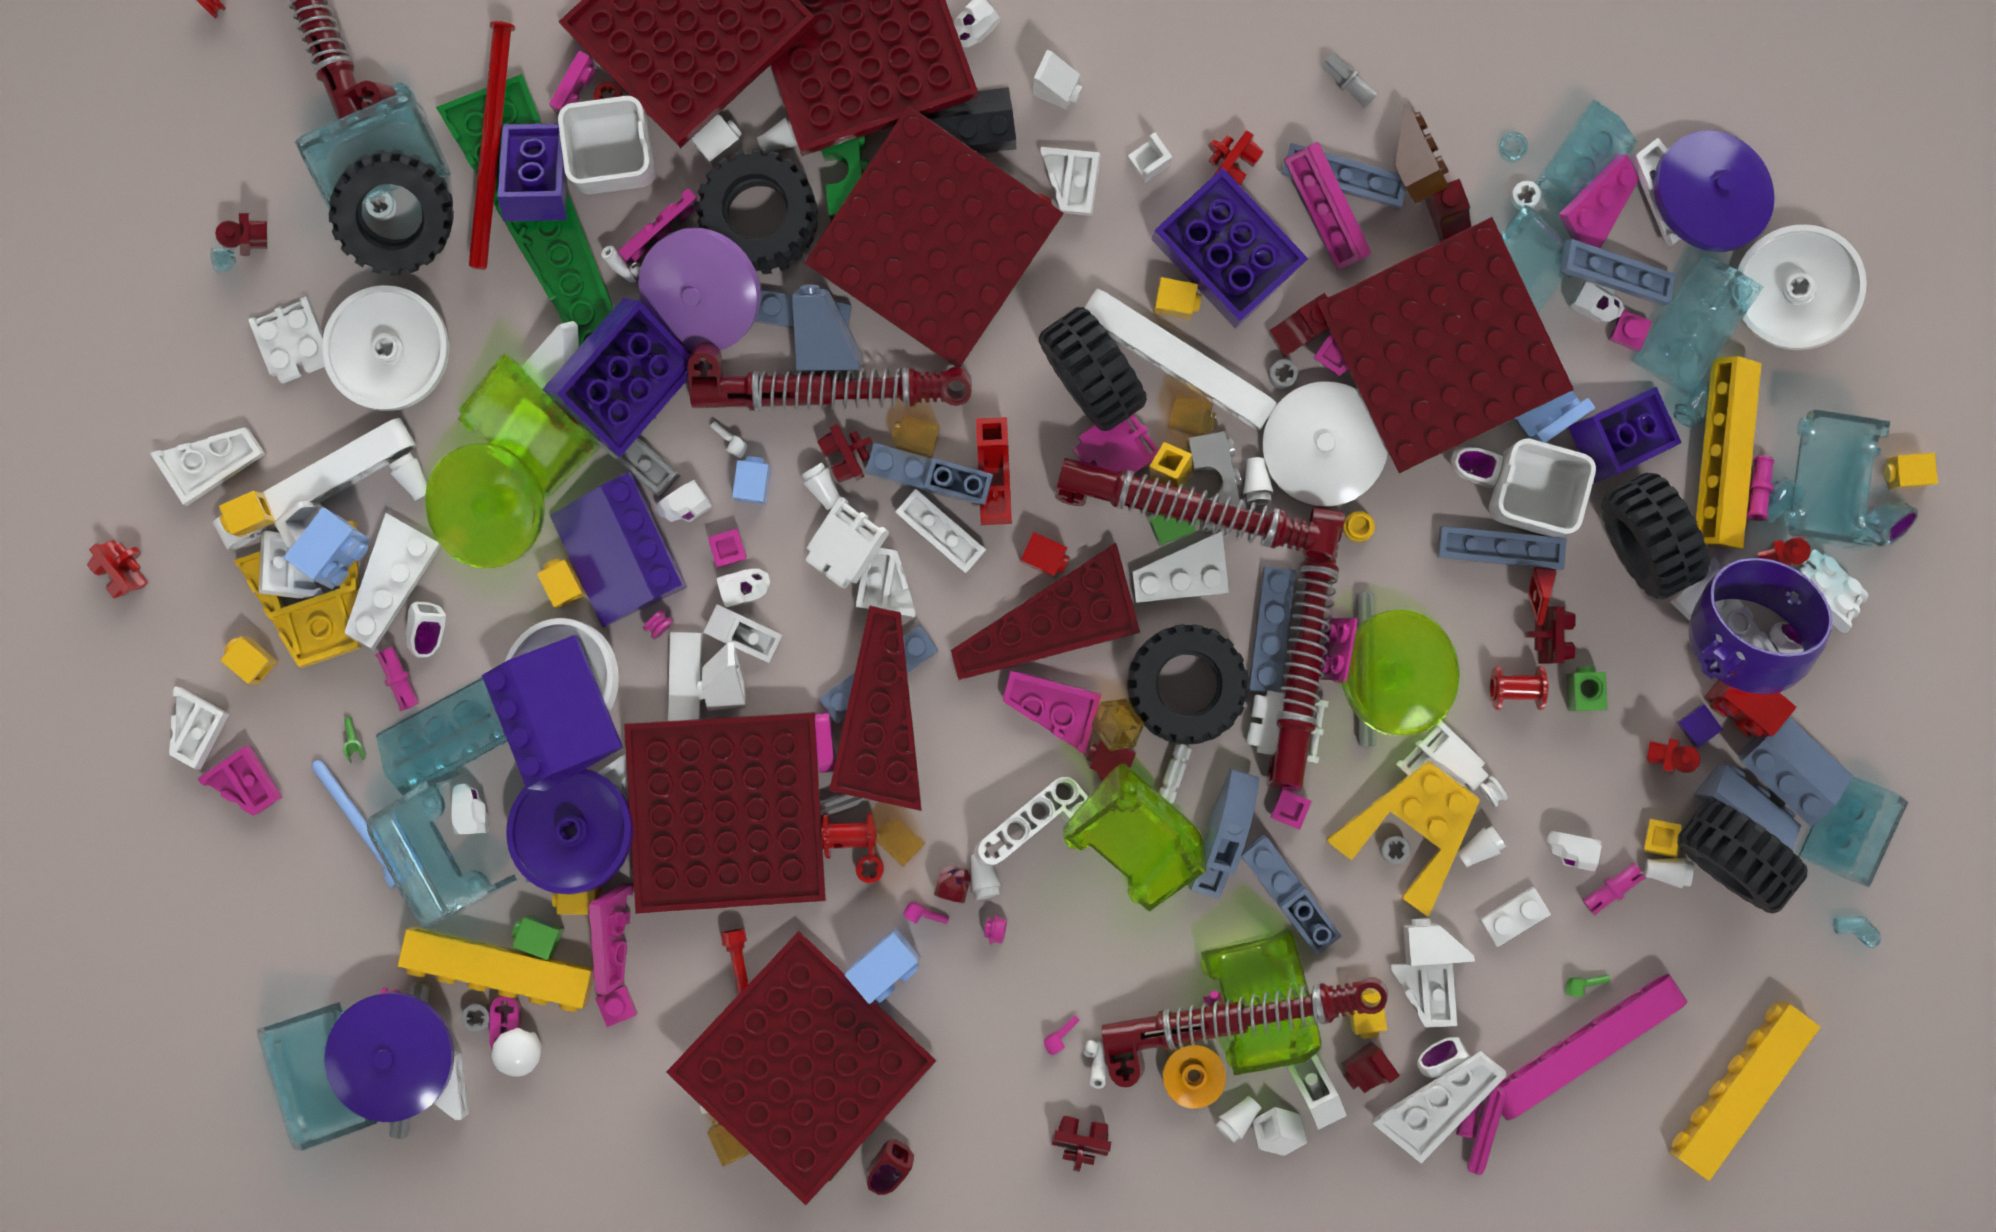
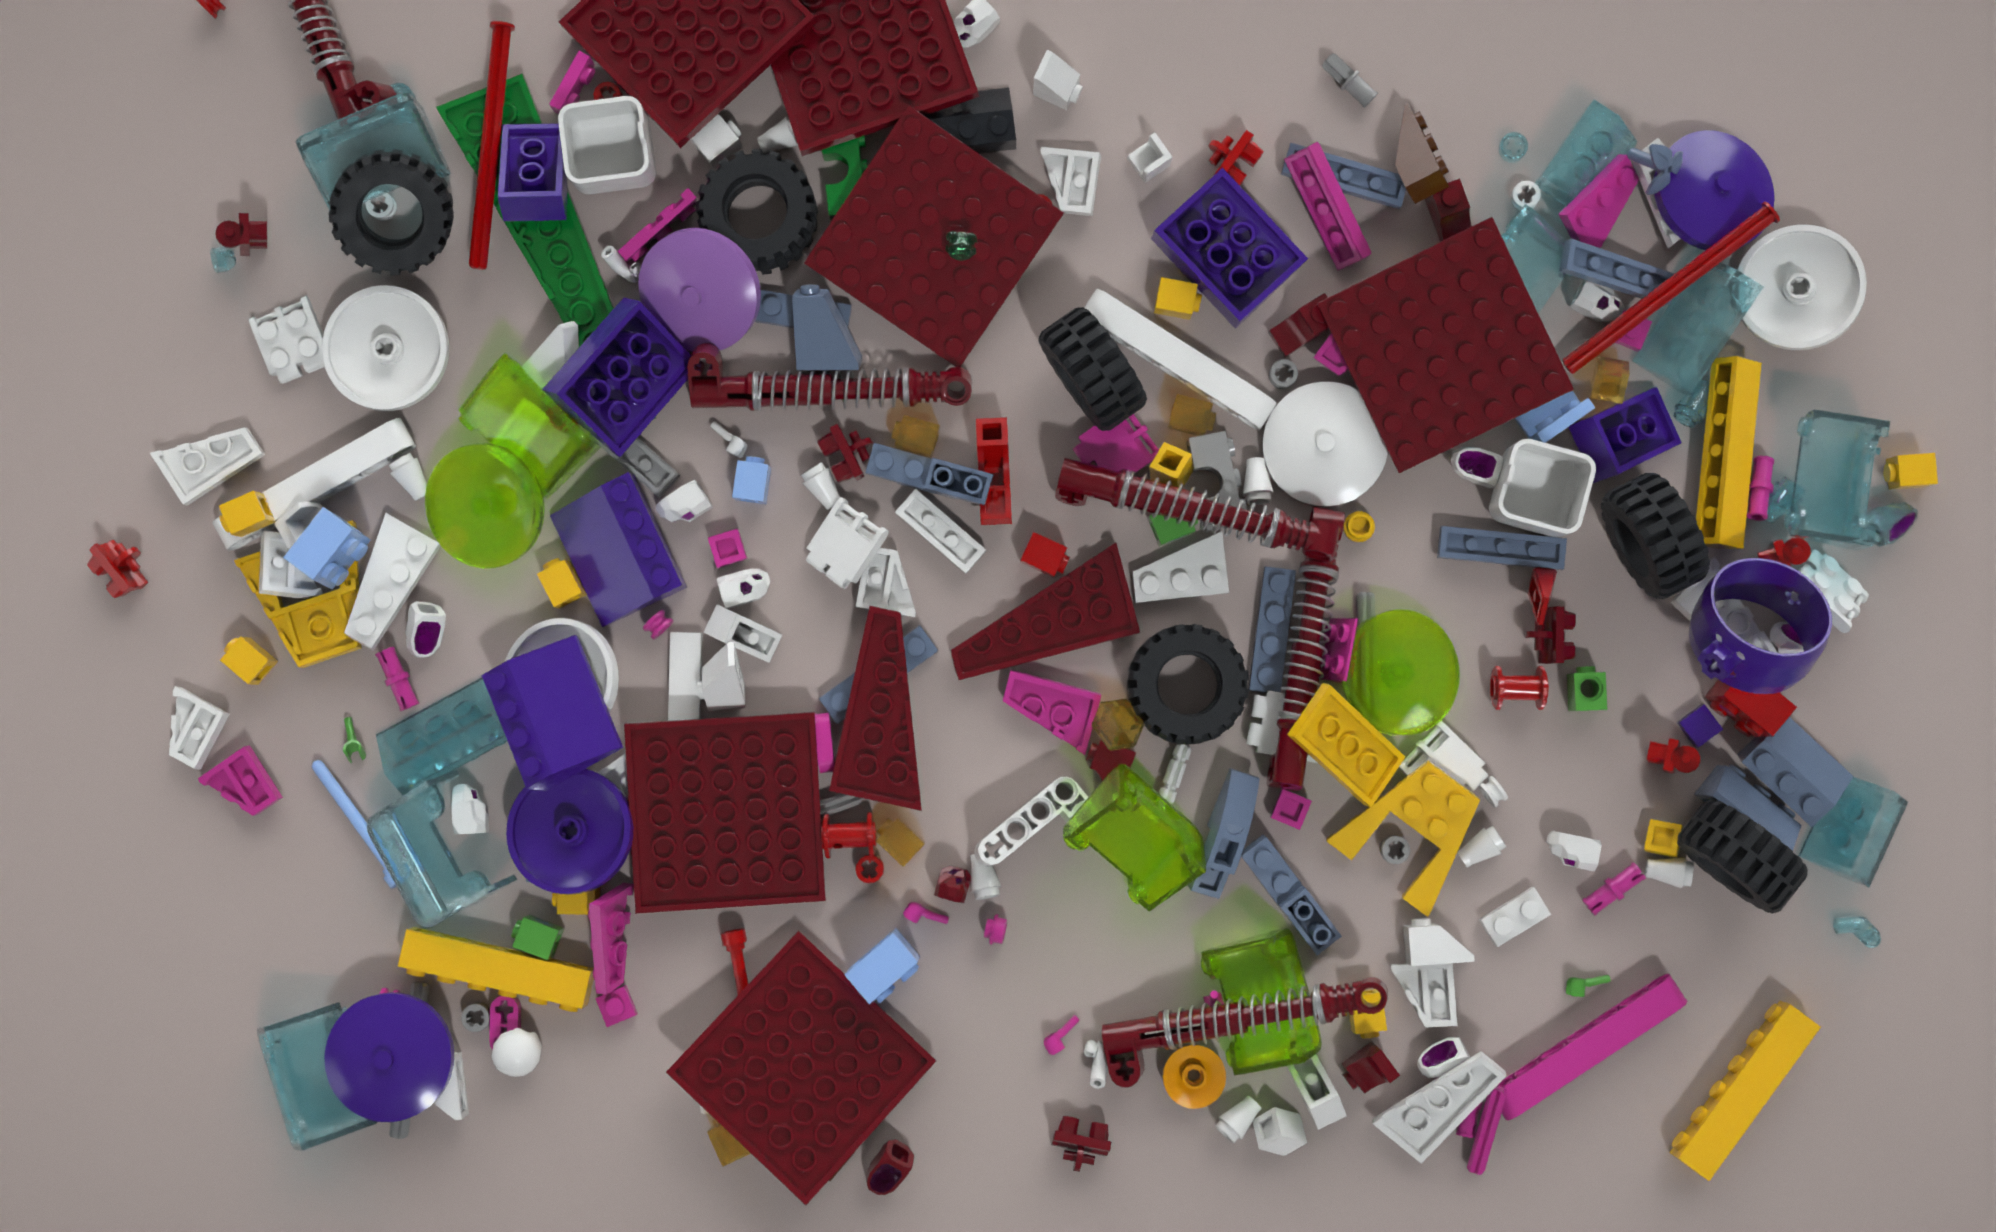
(961, 245): none -> clear green plate
(1346, 745): none -> yellow plate
(1610, 379): none -> clear yellow brick
(1659, 160): none -> sand blue plant
(1671, 287): none -> red axle

